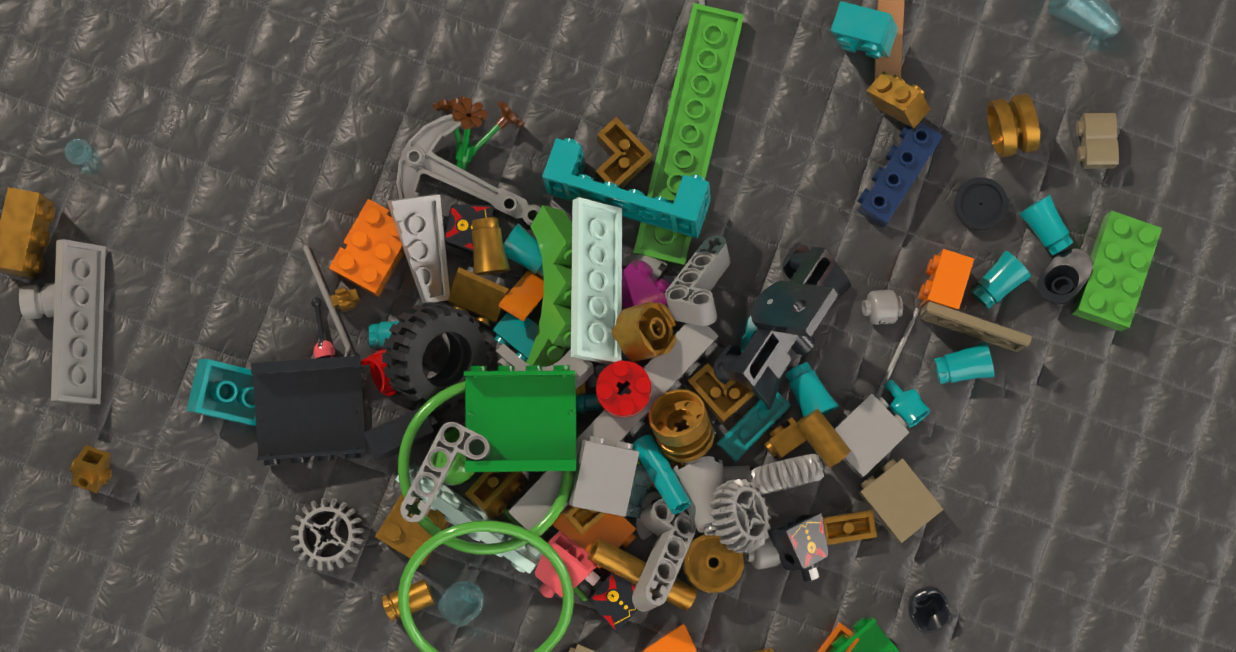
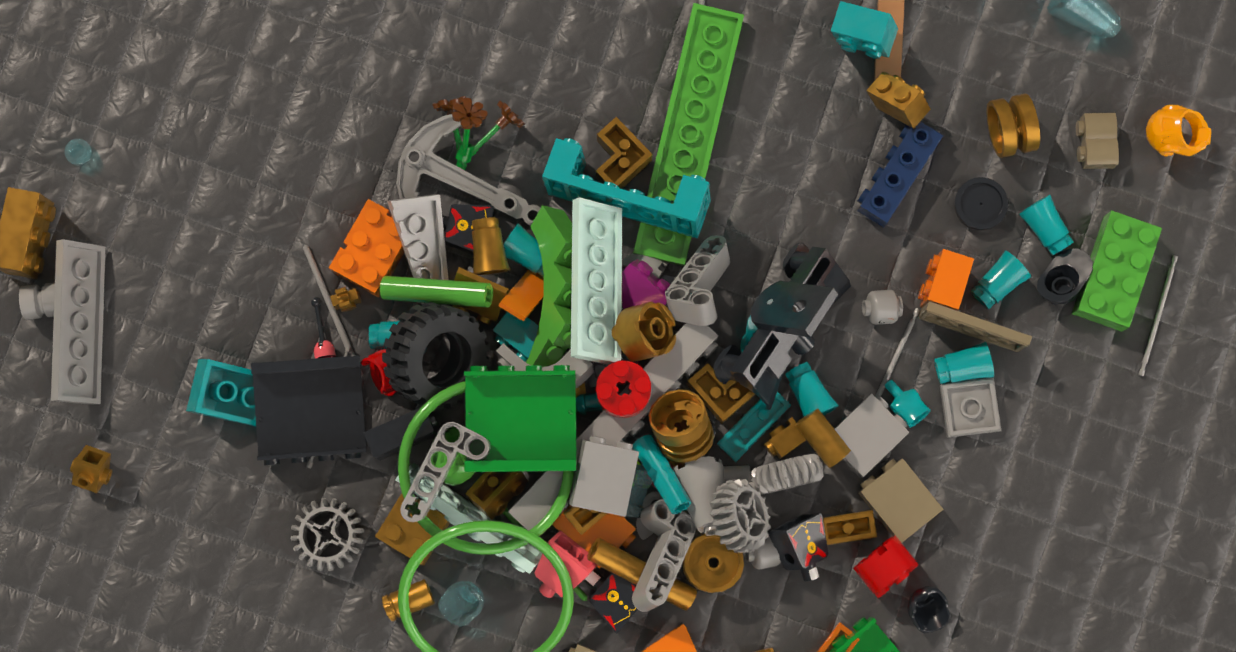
(436, 291): none -> bright green piece
(886, 566): none -> red brick
(970, 407): none -> light grey plate
(1158, 316): none -> light grey piece
(1165, 131): none -> light orange helmet

